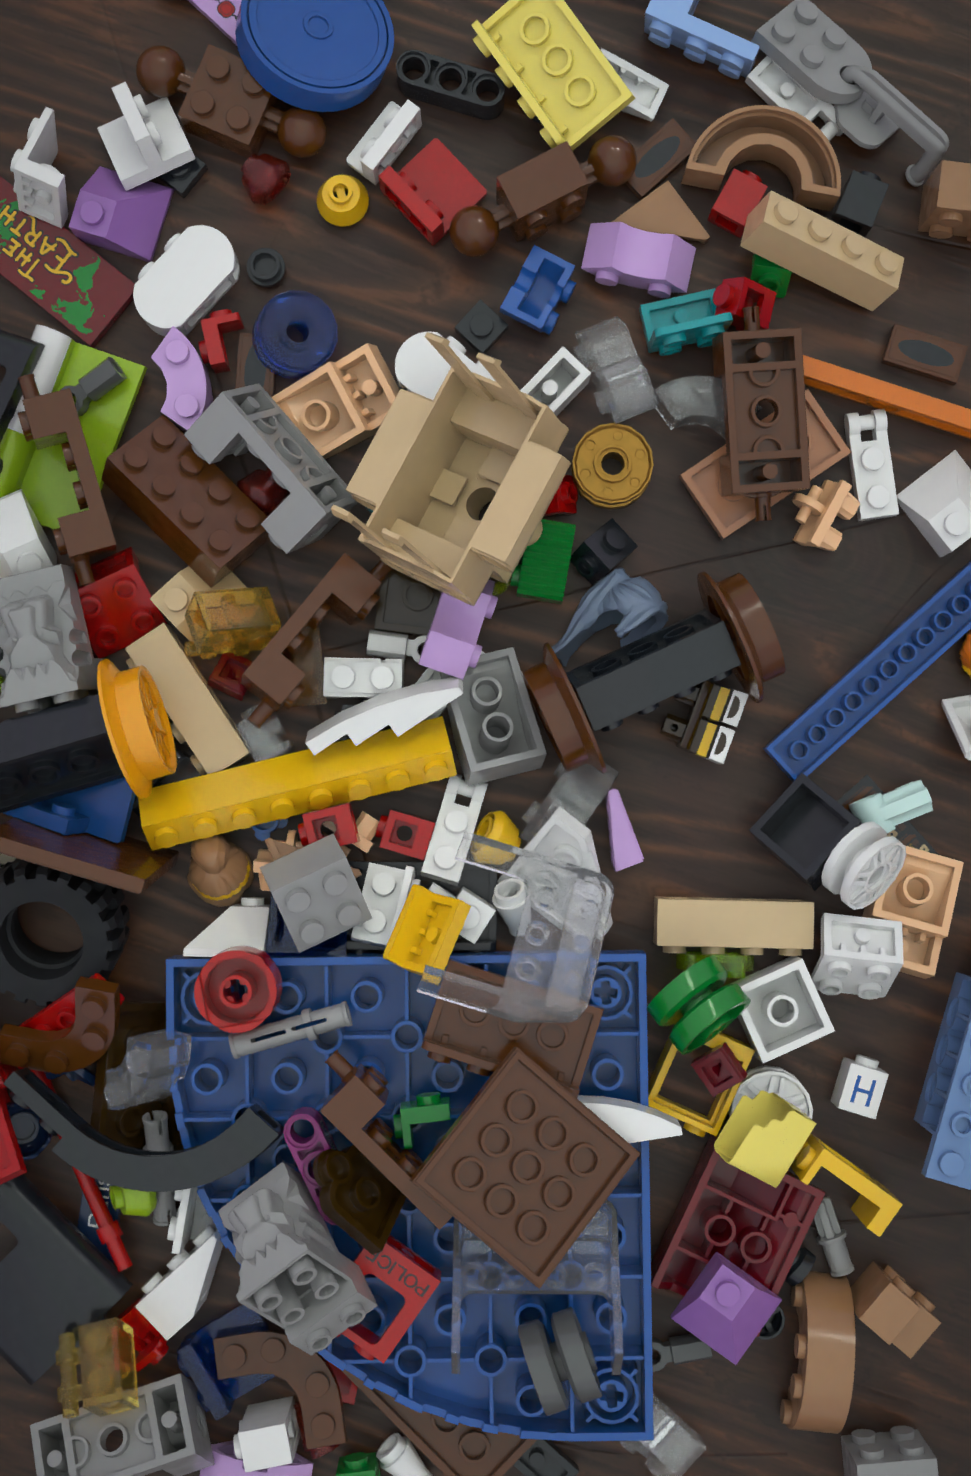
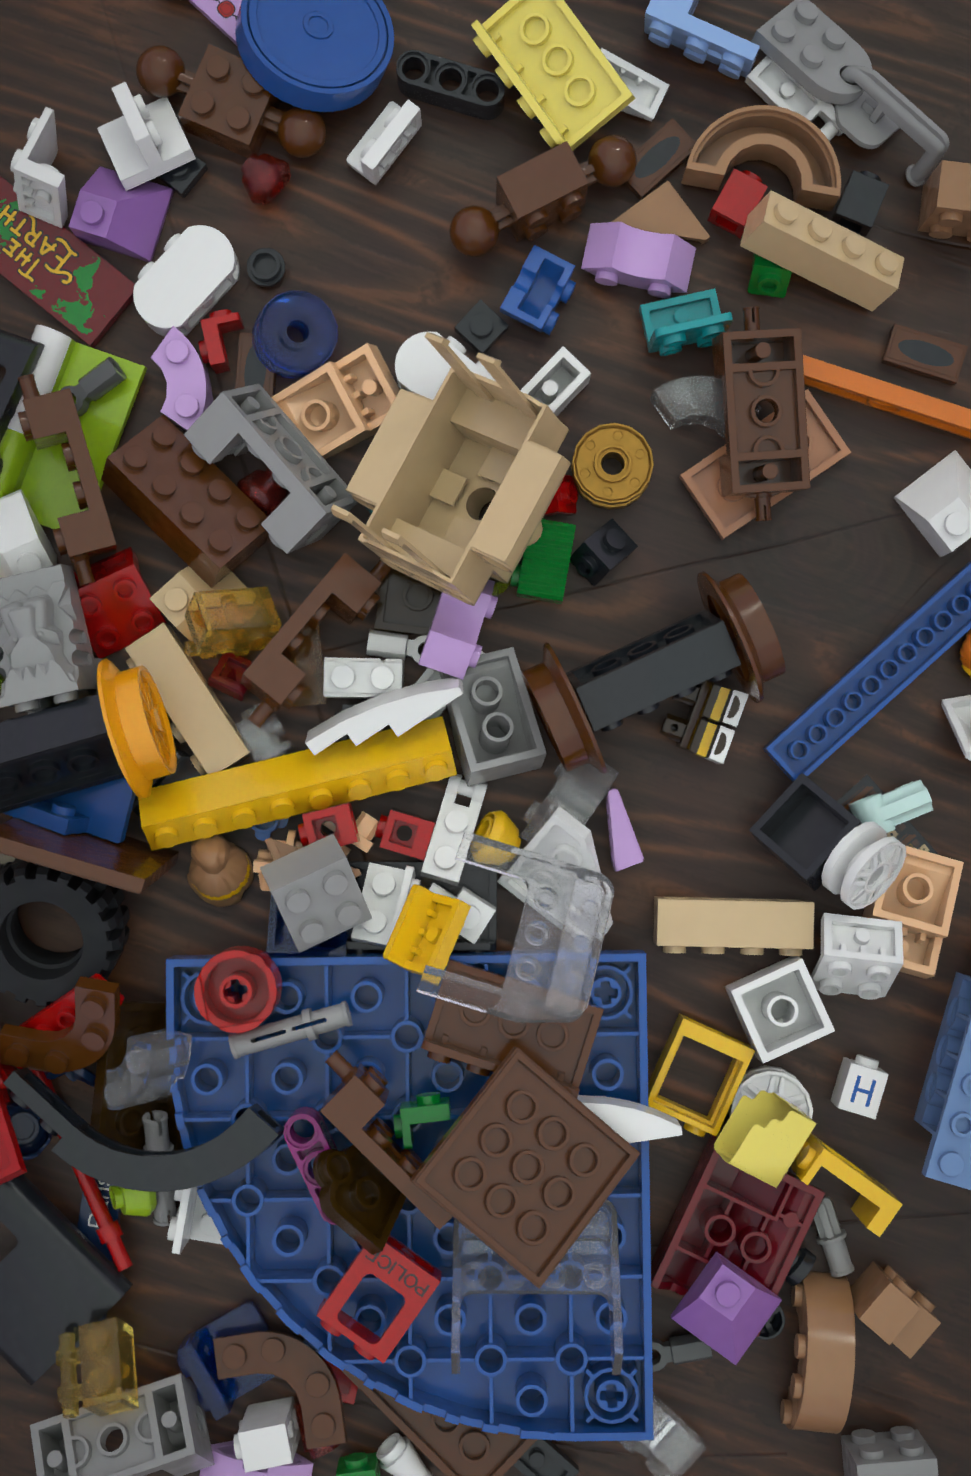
(147, 1339): red bracket -> none
(179, 1294): white slope -> none
(238, 926): white slope -> none
(292, 1263): light grey brick -> none
(345, 209): yellow cone -> none
(431, 189): red bracket -> none
(509, 901): white cone -> none
(558, 1361): dark grey wheel -> none
(614, 600): sand blue hair -> none
(615, 370): clear brick -> none
(698, 1004): green wheel -> none
(719, 1069): dark red tile -> none
(734, 962): clear neon green plate -> none
(741, 293): red brick -> none
(819, 511): light nougat hips -> none
(871, 465): white plate -> none

